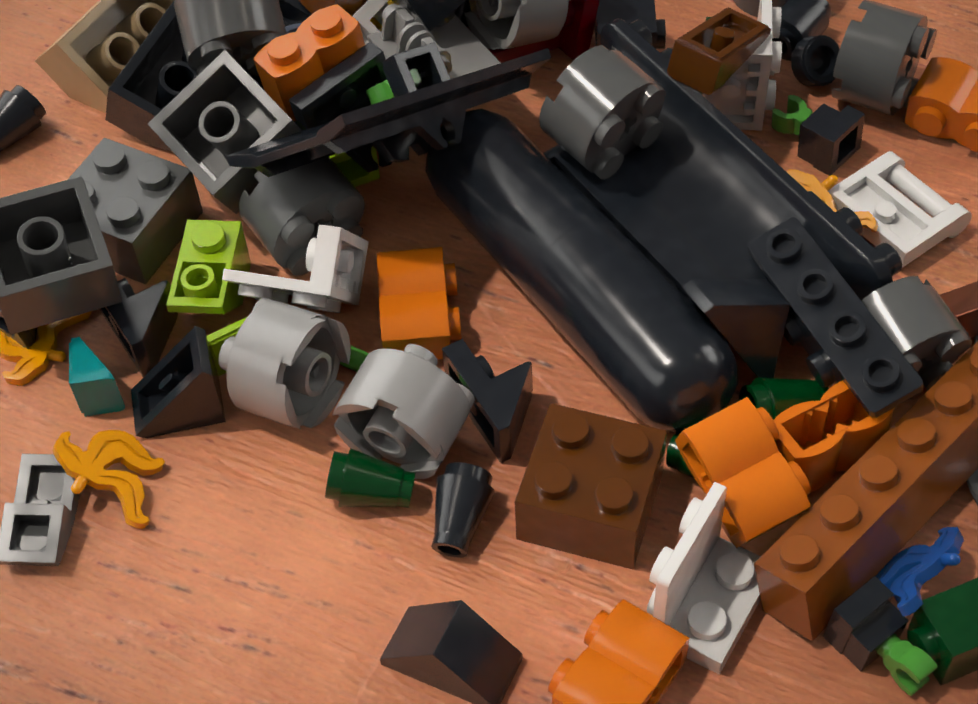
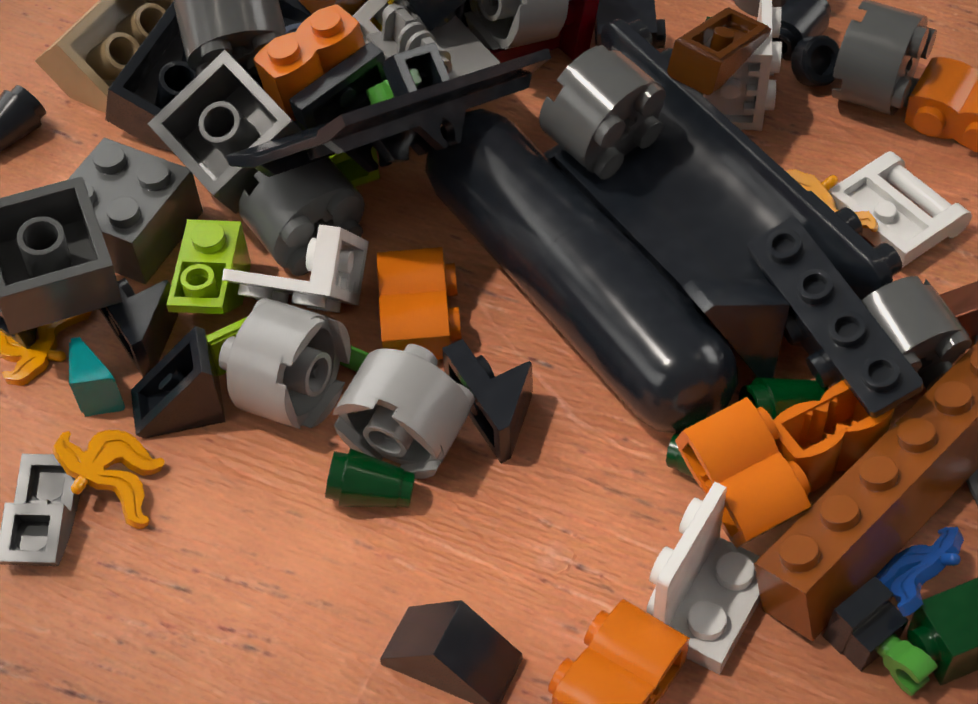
(460, 505): black cone -> none
(590, 485): reddish brown brick -> none
(825, 135): black piece -> none

